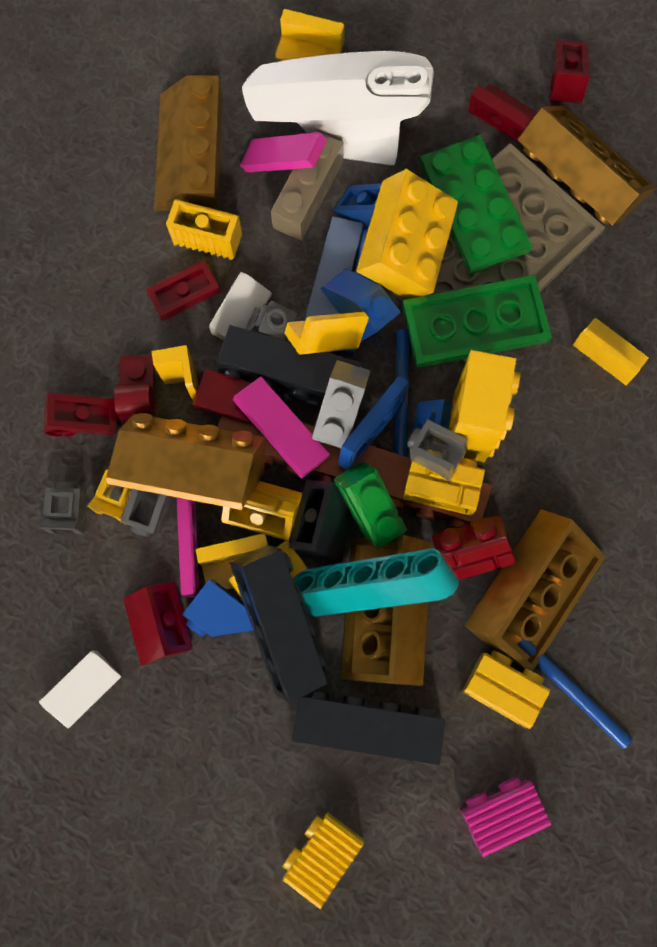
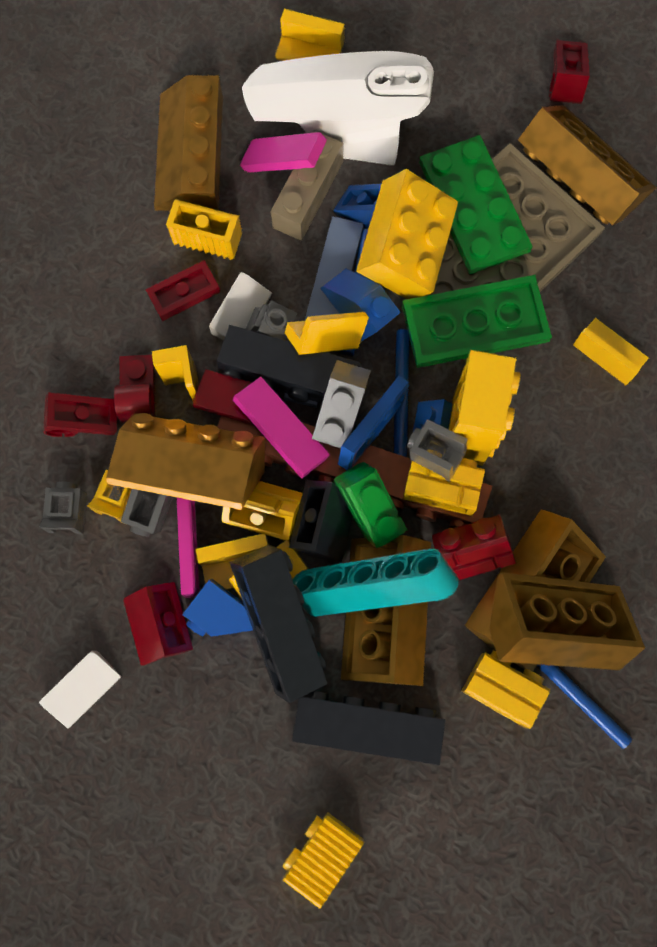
(501, 111): dark red panel -> none
(504, 815): dark pink brick -> none
(562, 623): none -> pearl gold slope

